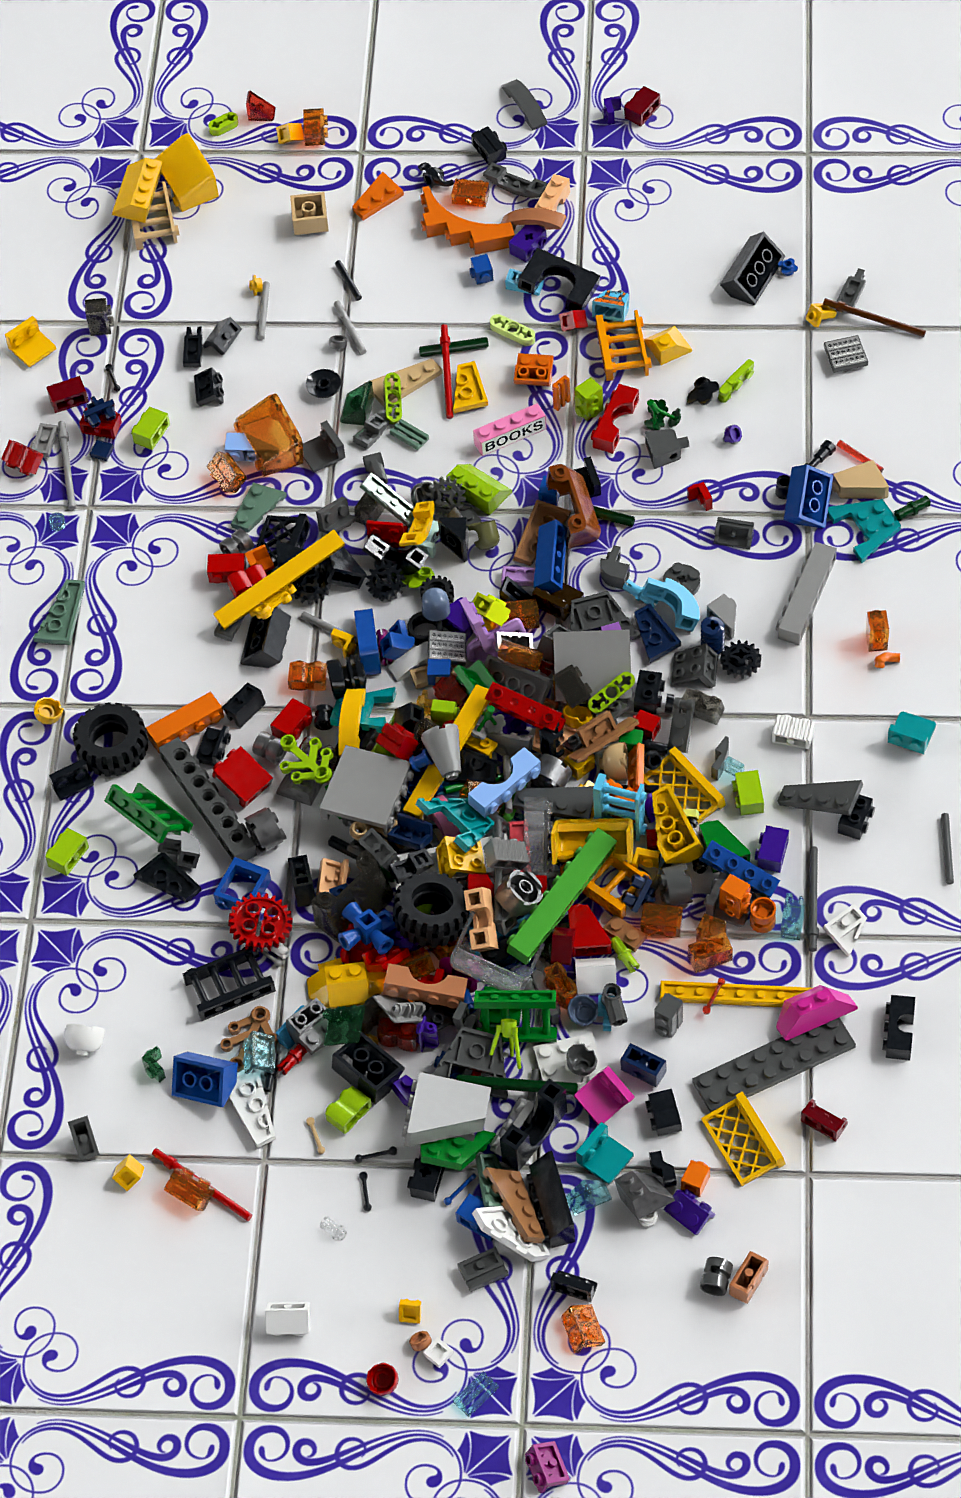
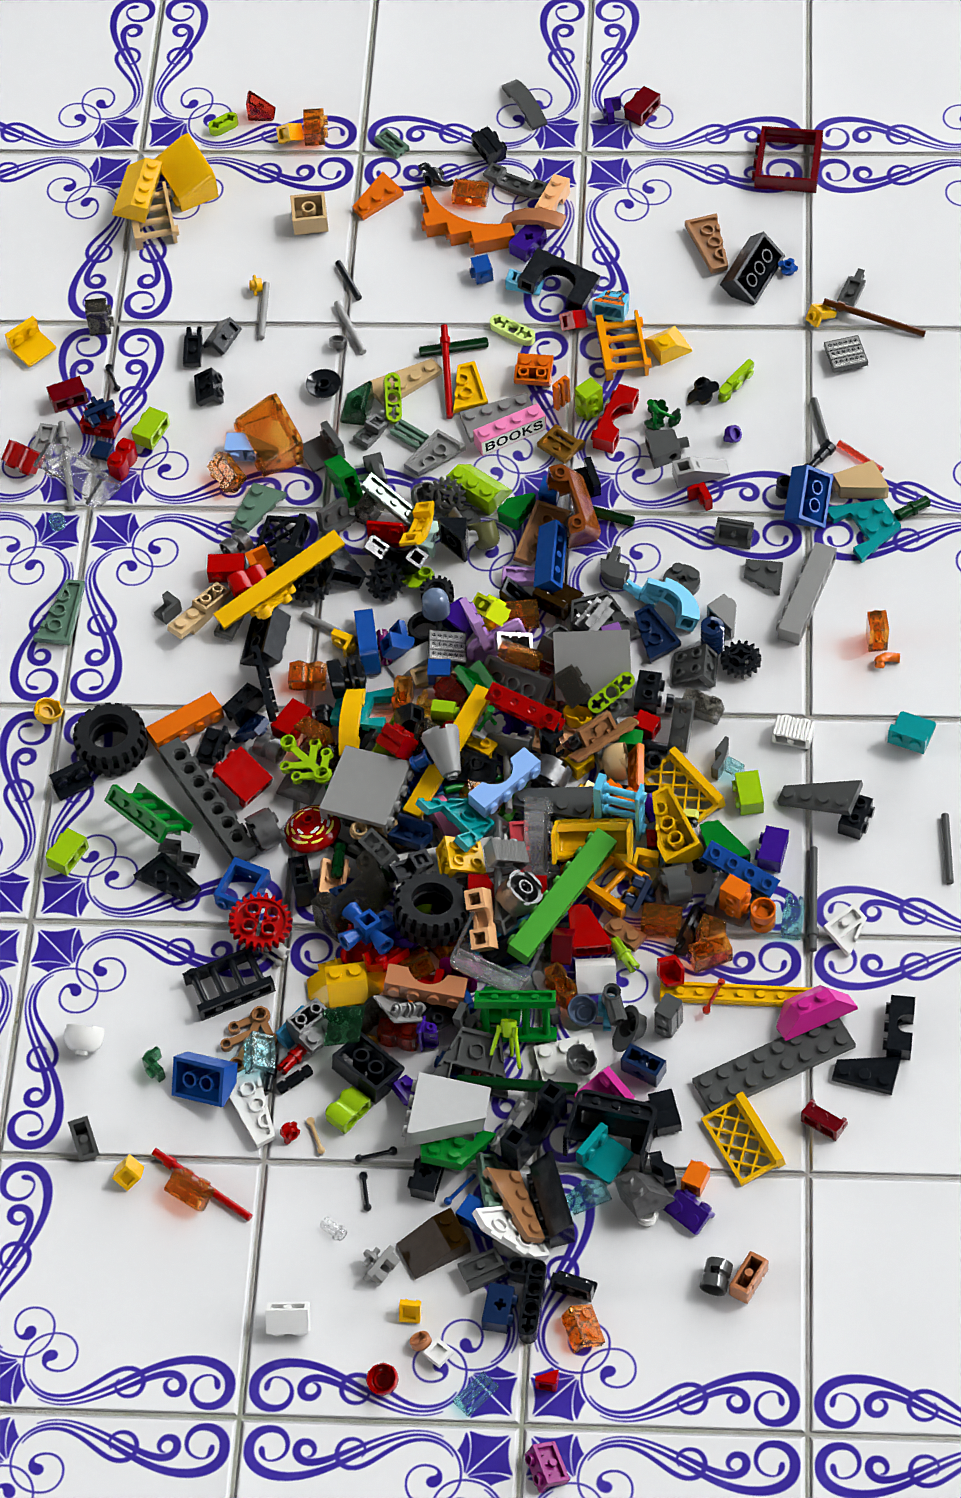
(78, 472): none -> clear windscreen
(122, 459): none -> red brick
(169, 609): none -> dark grey panel
(200, 612): none -> tan slope
(252, 727): none -> dark blue wing
(266, 684): none -> black wing
(289, 1132): none -> red plate
(294, 1079): none -> black axle
(309, 832): none -> red dish
(315, 730): none -> clear orange bracket
(338, 860): none -> dark green axle
(344, 479): none -> green slope
(375, 1272): none -> light grey hips
(389, 145): none -> sand green tile
(403, 691): none -> clear orange brick
(433, 452): none -> light grey wing
(434, 1244): none -> dark brown slope
(488, 413): none -> light grey wing
(493, 1318): none -> dark blue brick
(516, 510): none -> green slope
(529, 1300): none -> black beam
(548, 1381): none -> red slope
(559, 448): none -> pearl gold plate
(594, 616): none -> flat silver brick
(622, 1115): none -> black windscreen
(631, 1030): none -> dark grey piece
(670, 971): none -> red panel
(688, 931): none -> black hinge
(697, 470): none -> light grey slope
(708, 240): none -> medium nougat wing
(764, 573): none -> dark grey wing
(790, 136): none -> dark red window
(819, 418): none -> dark grey bar
(868, 1073): none -> black wing

